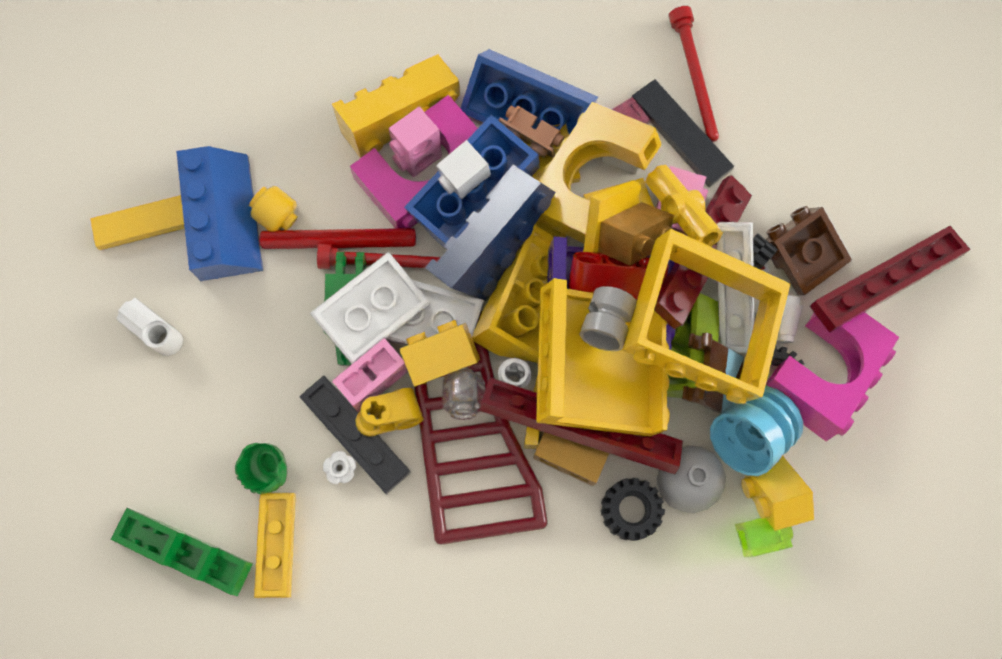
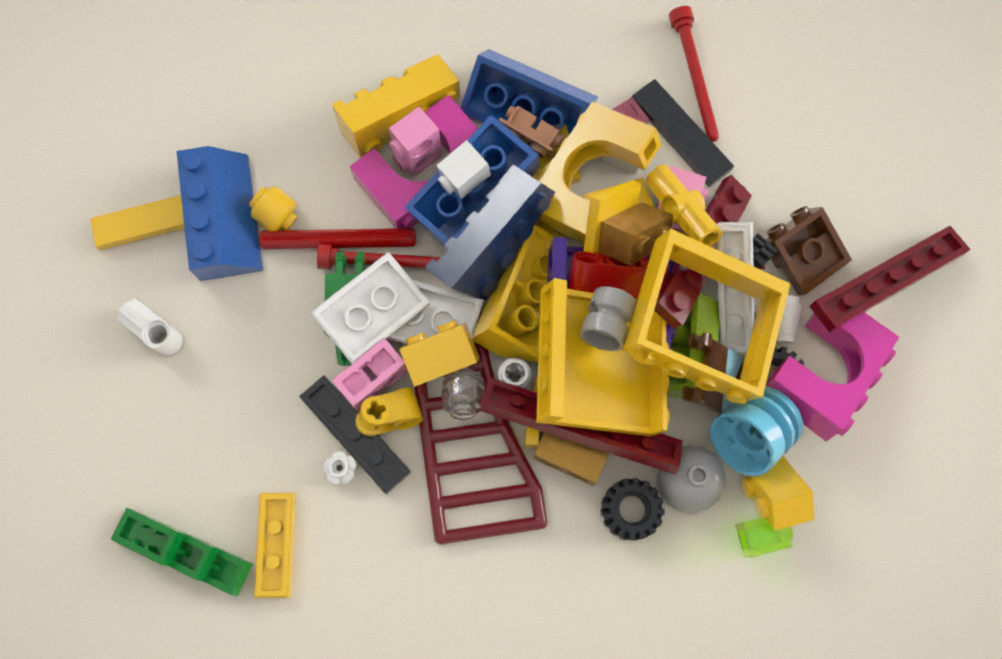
(261, 468): green hair -> none

